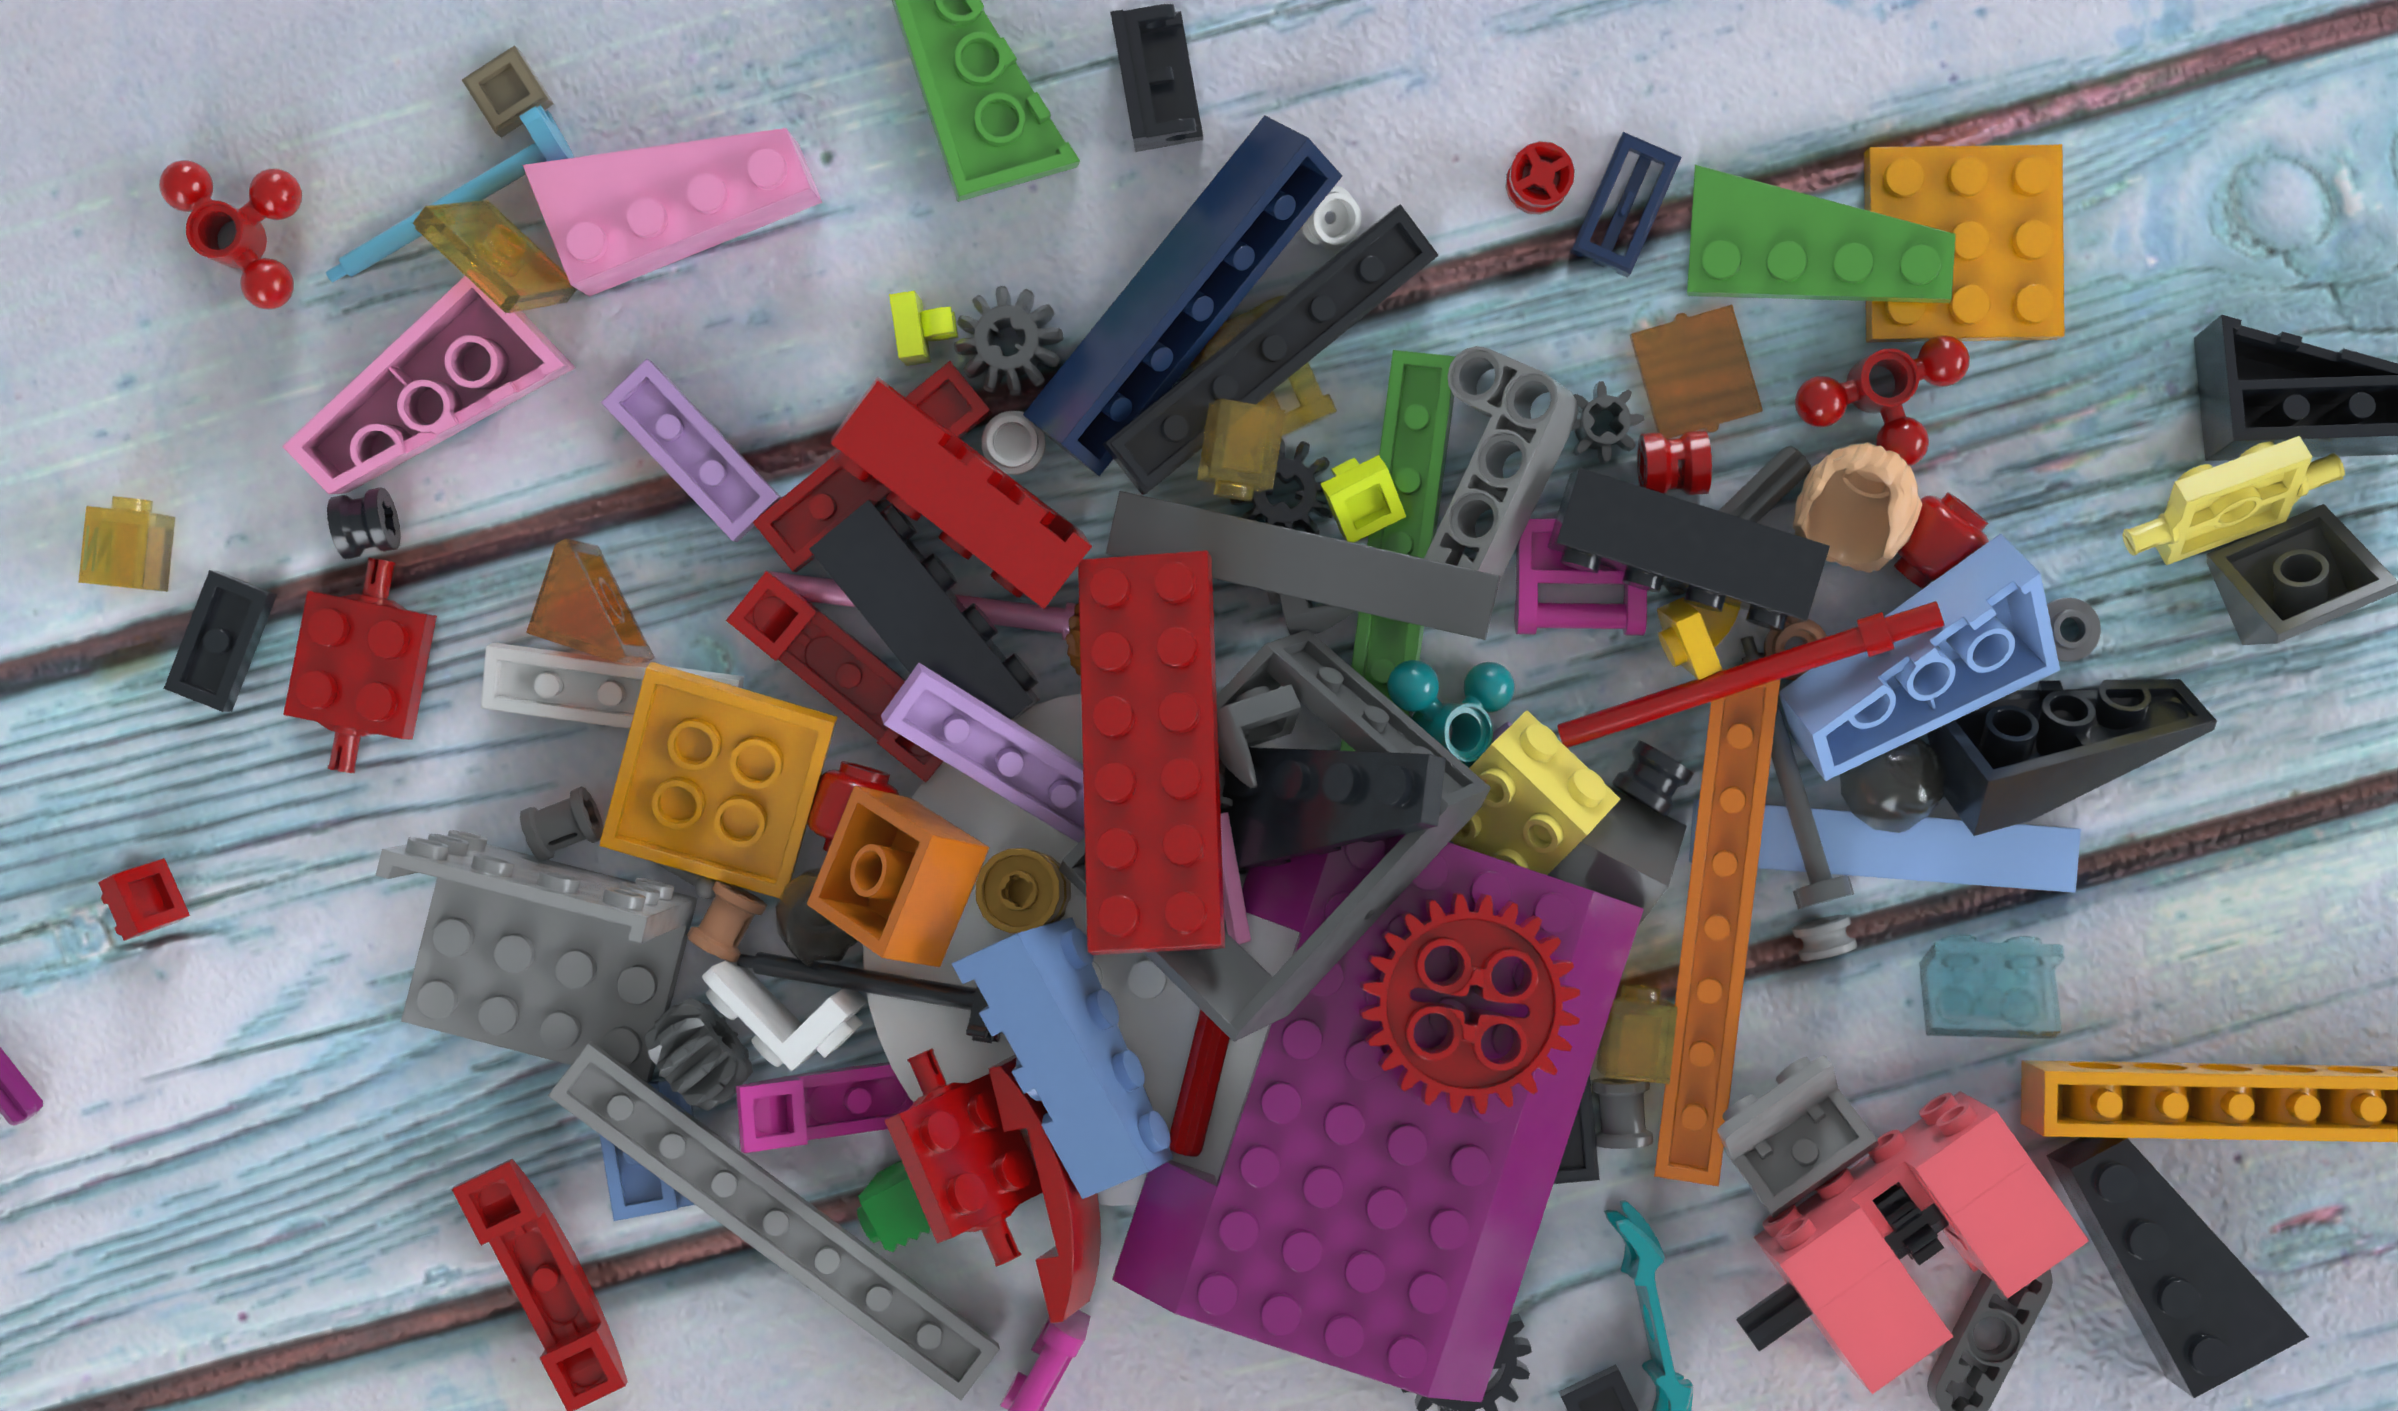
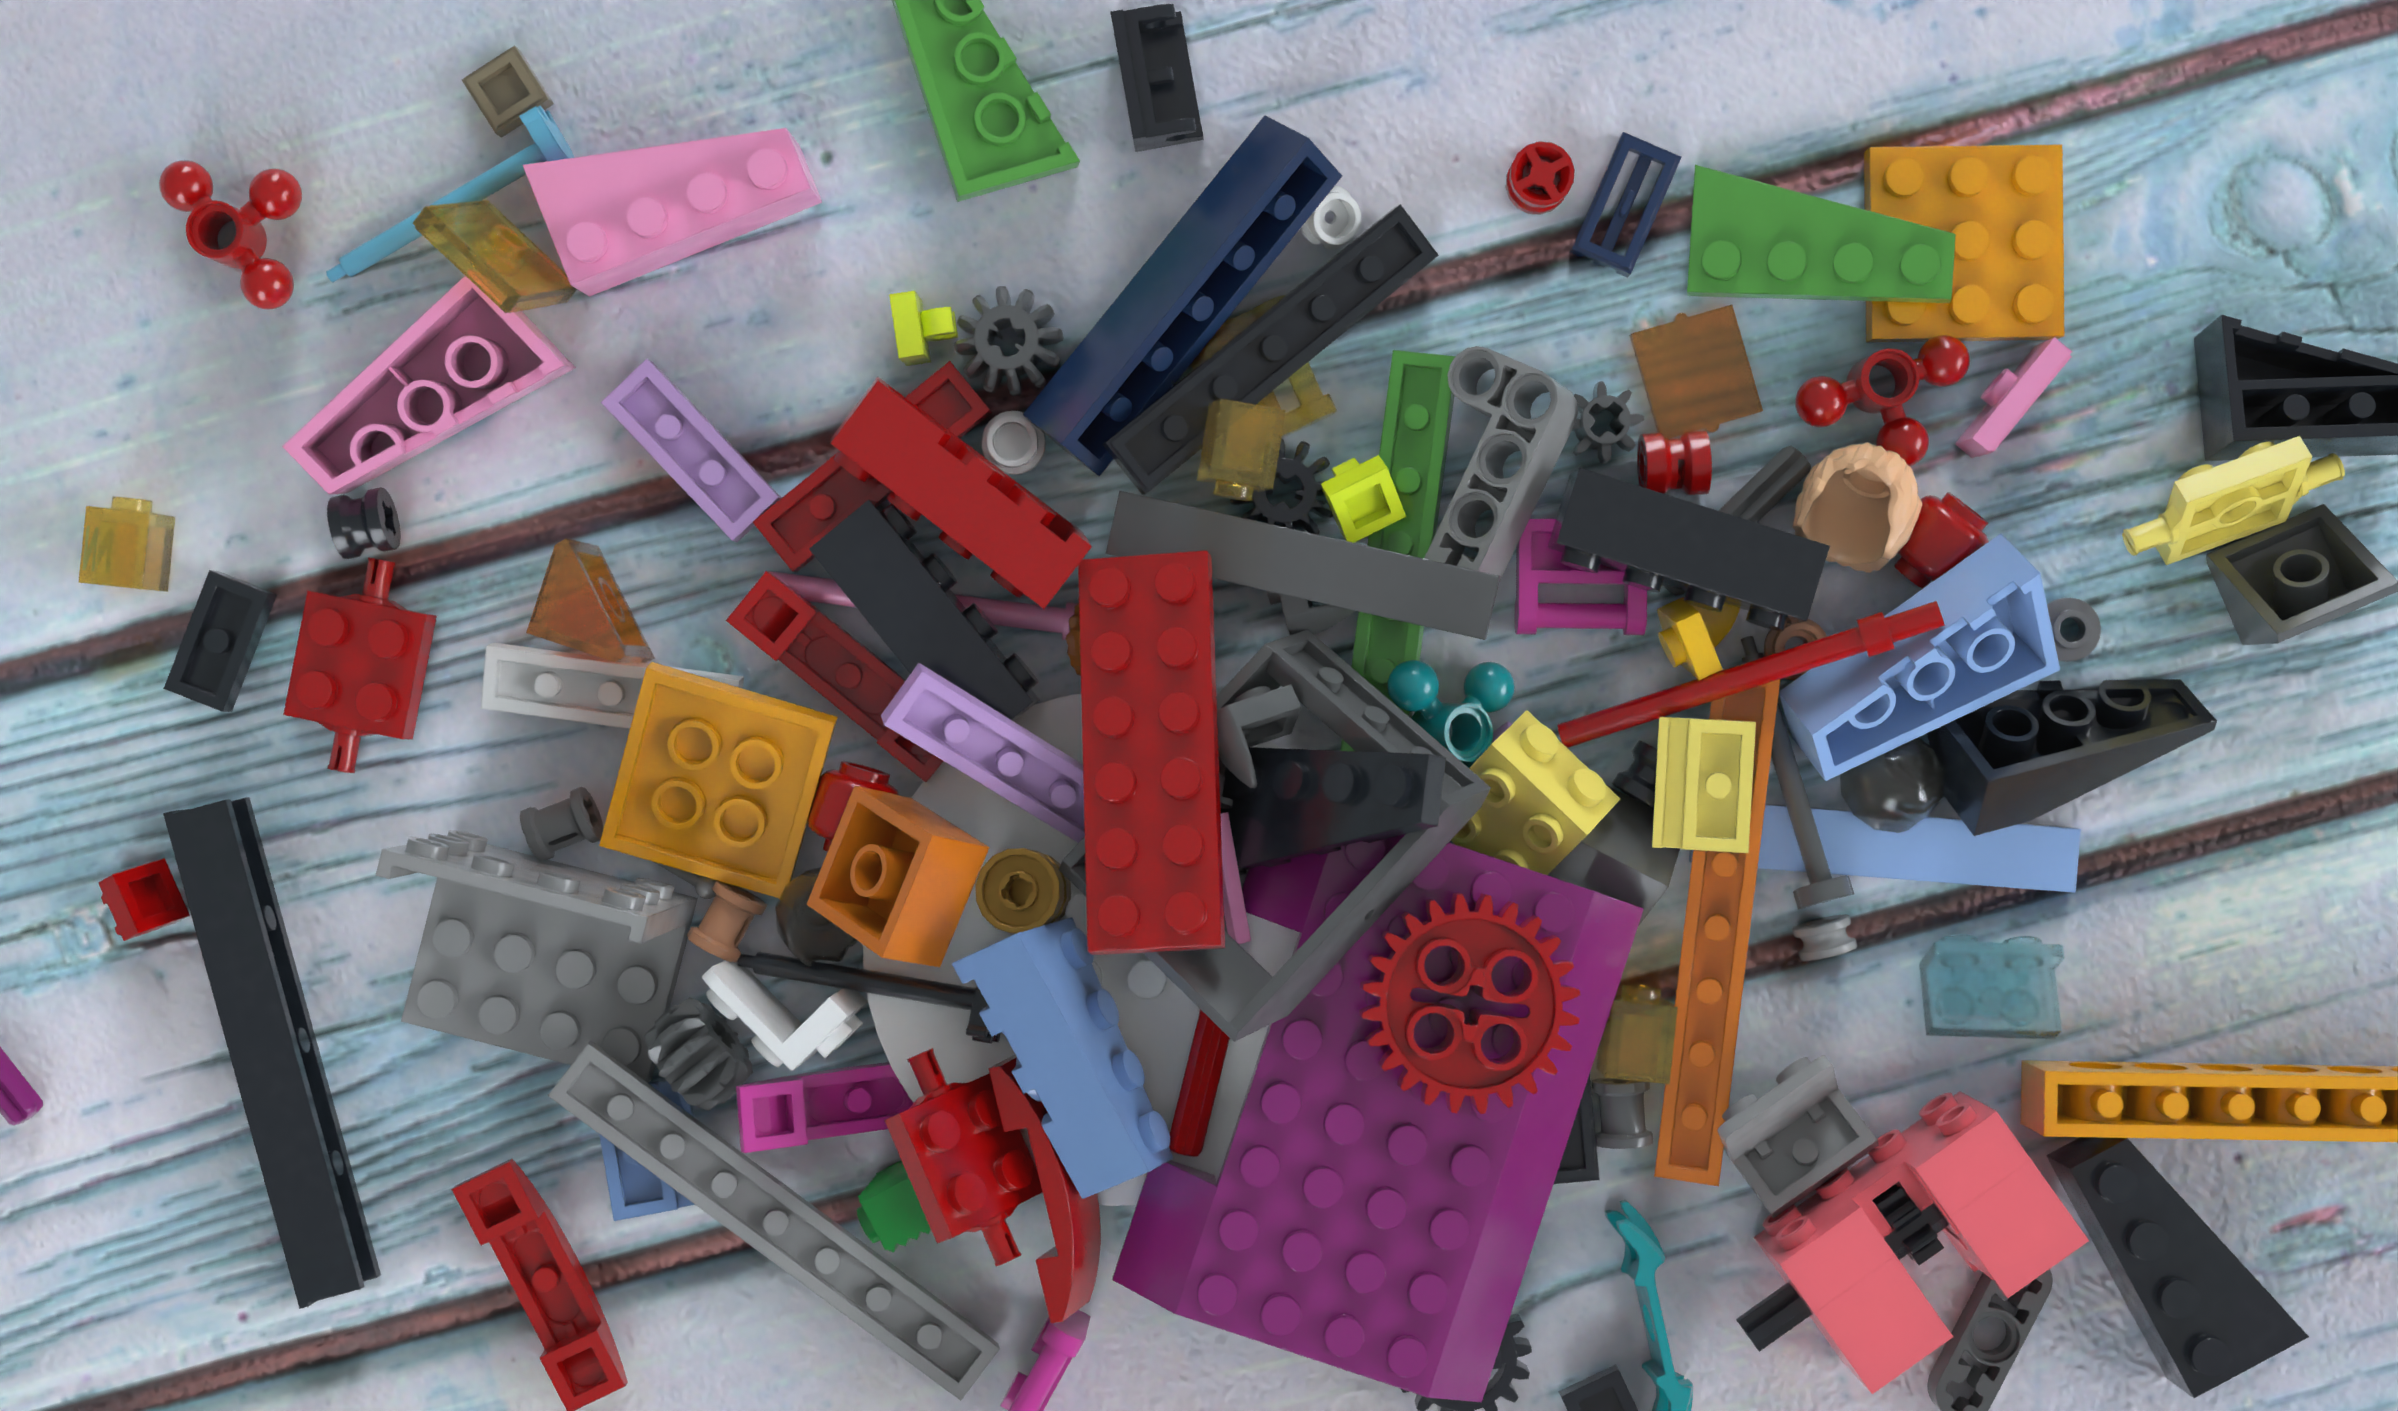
(273, 1049): none -> black tile
(1703, 784): none -> light yellow plate
(2011, 396): none -> bright pink plate

